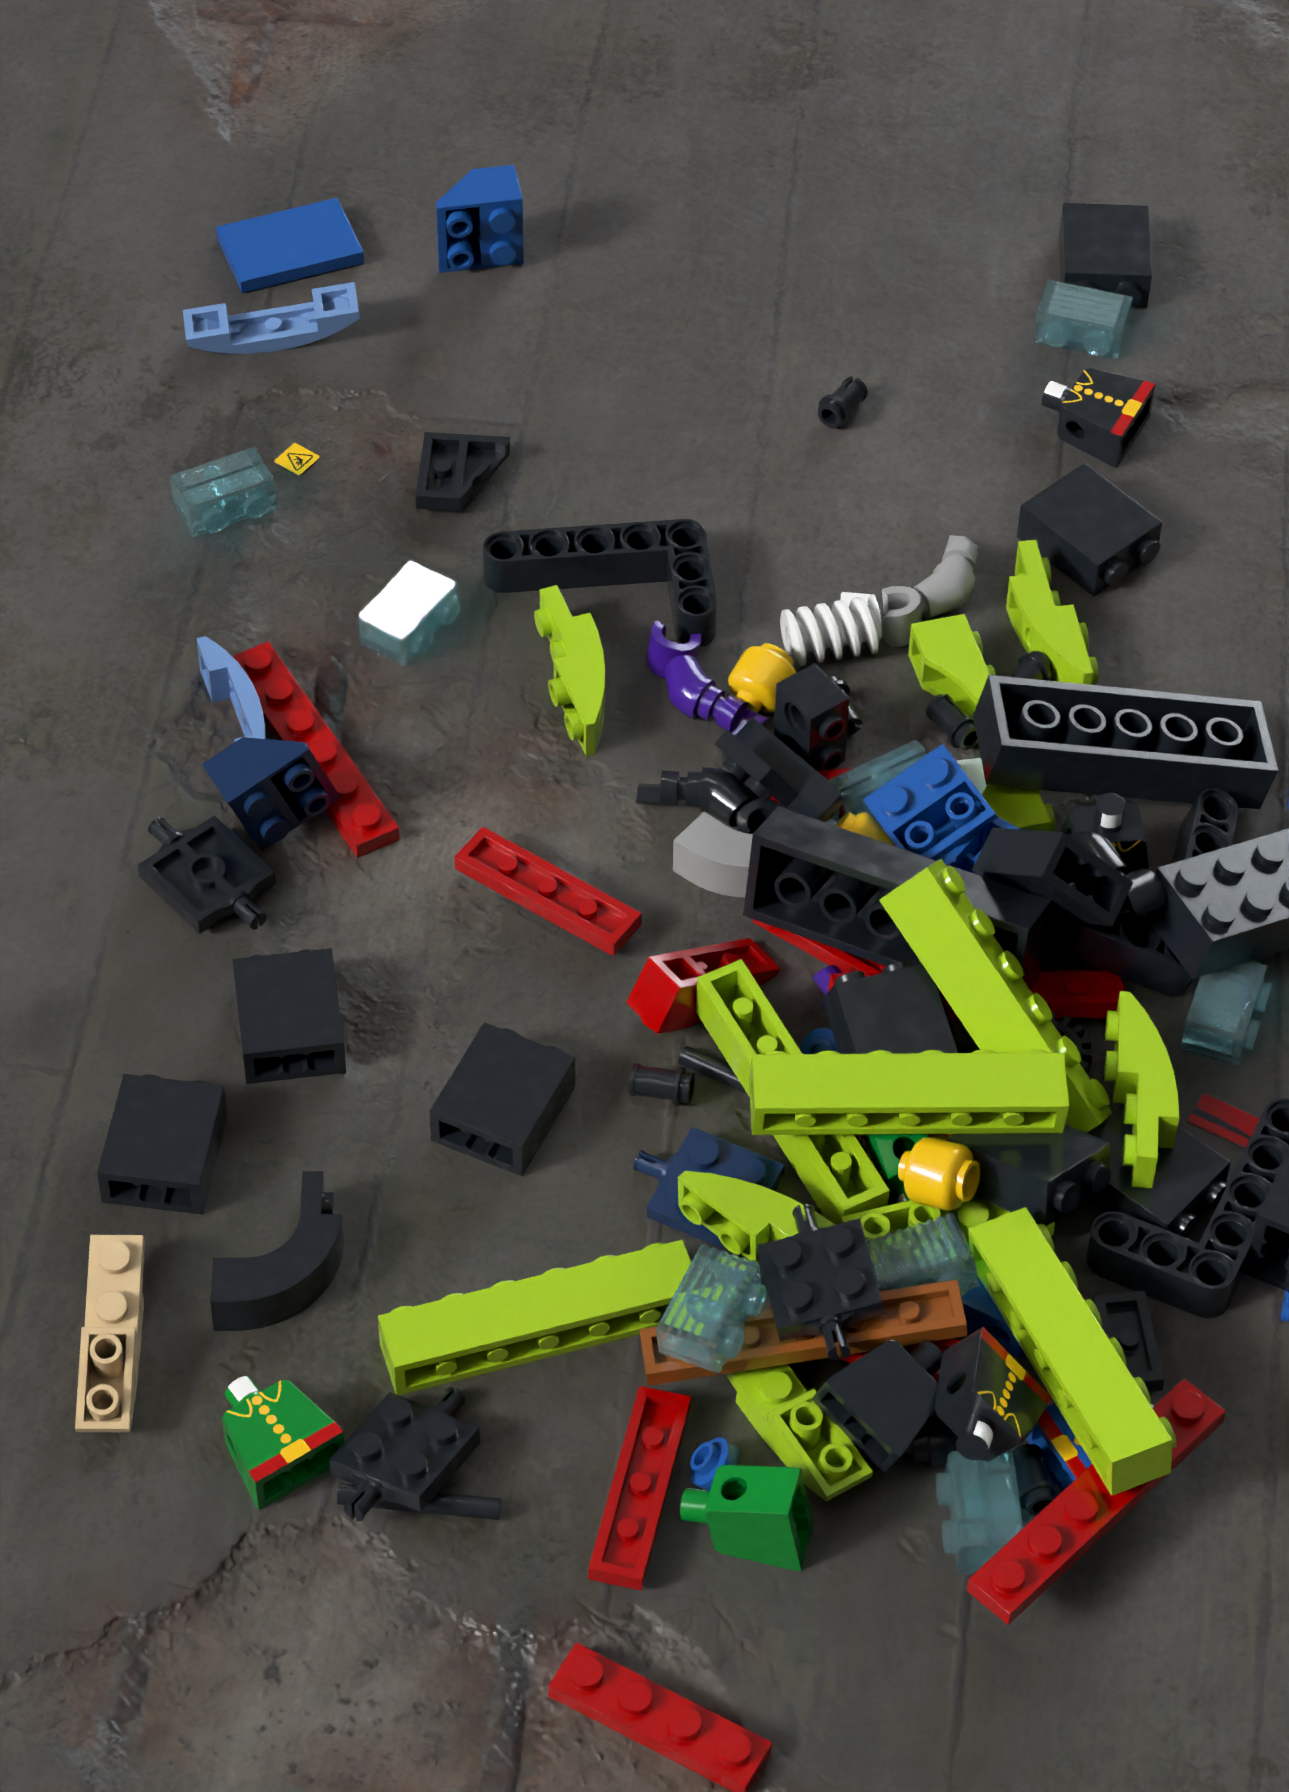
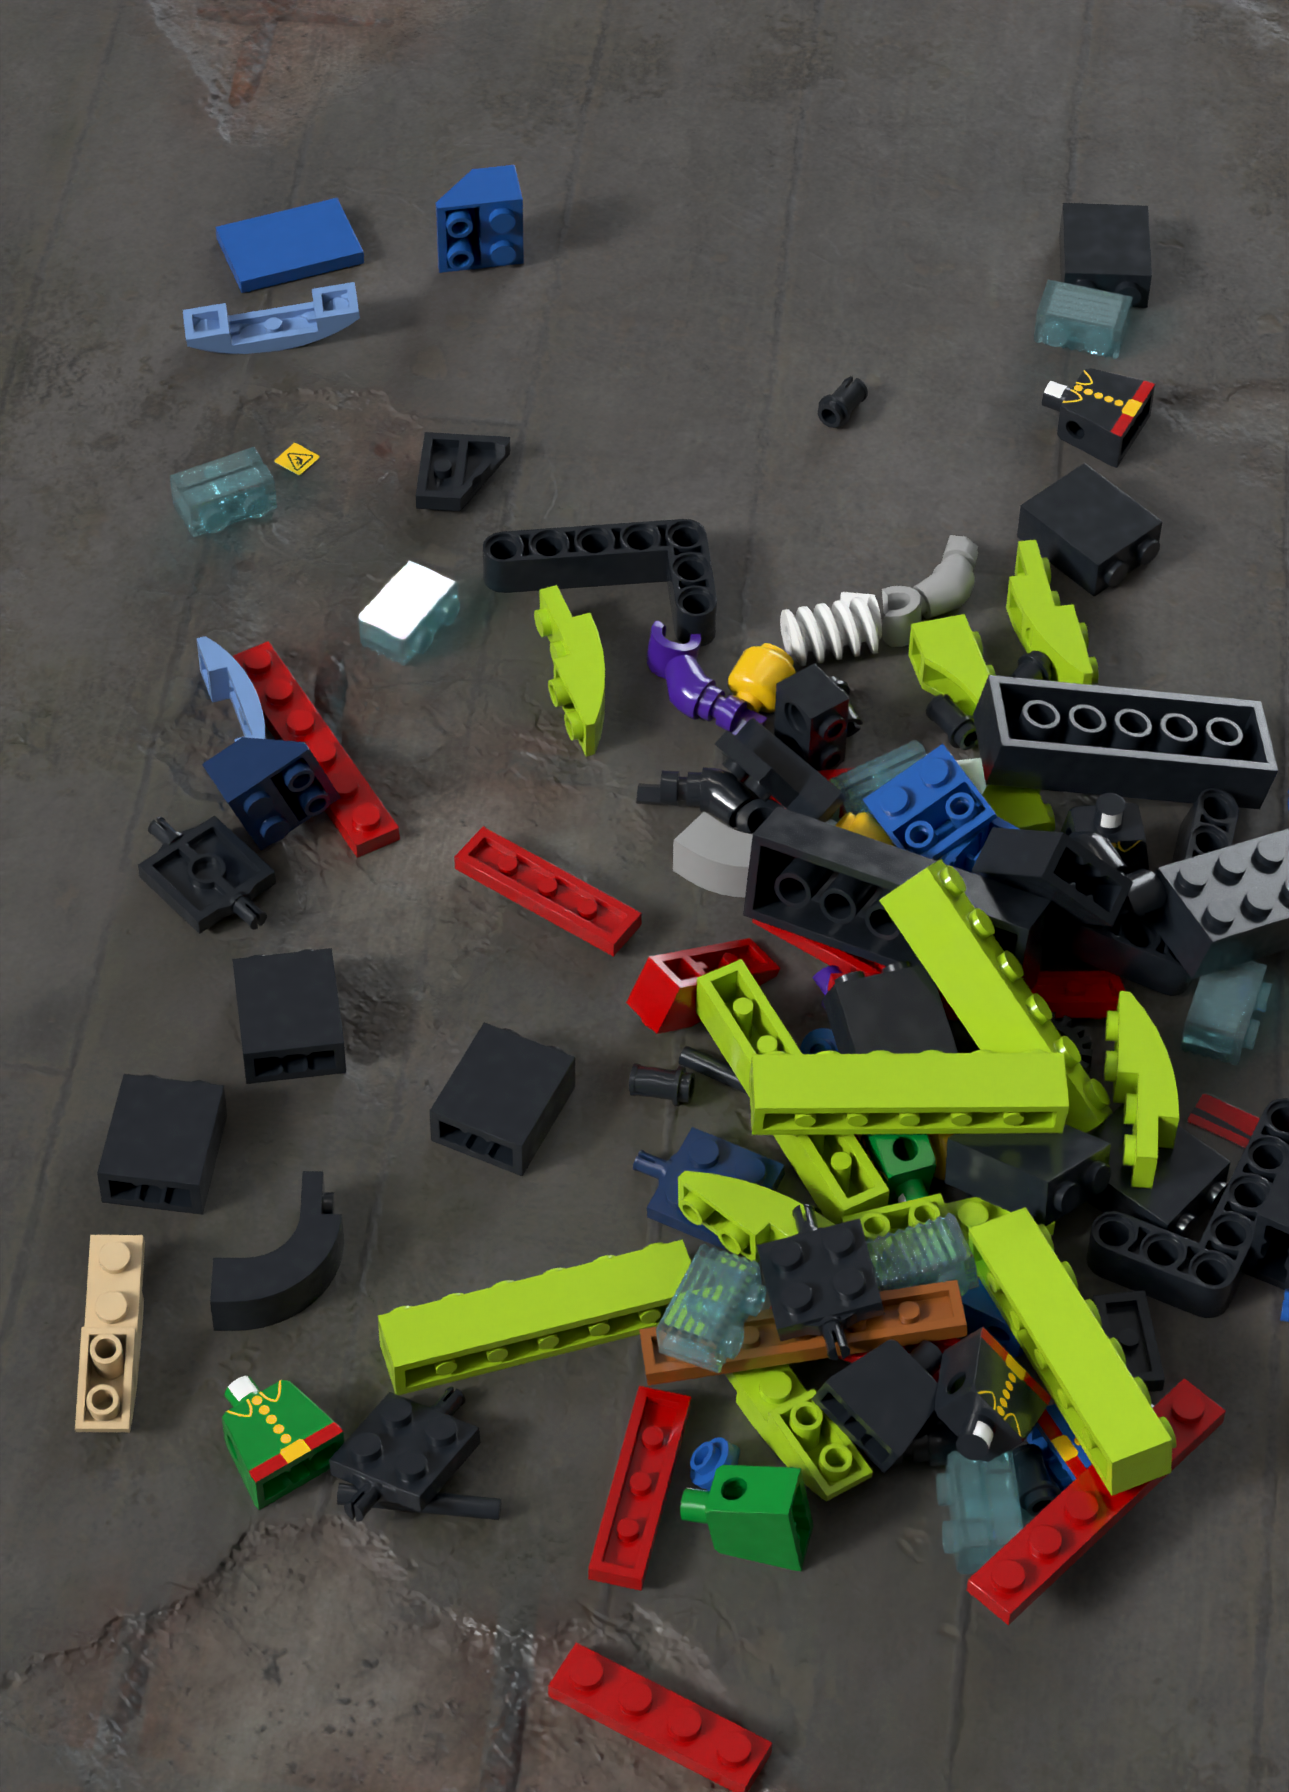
(939, 1173): yellow head -> none

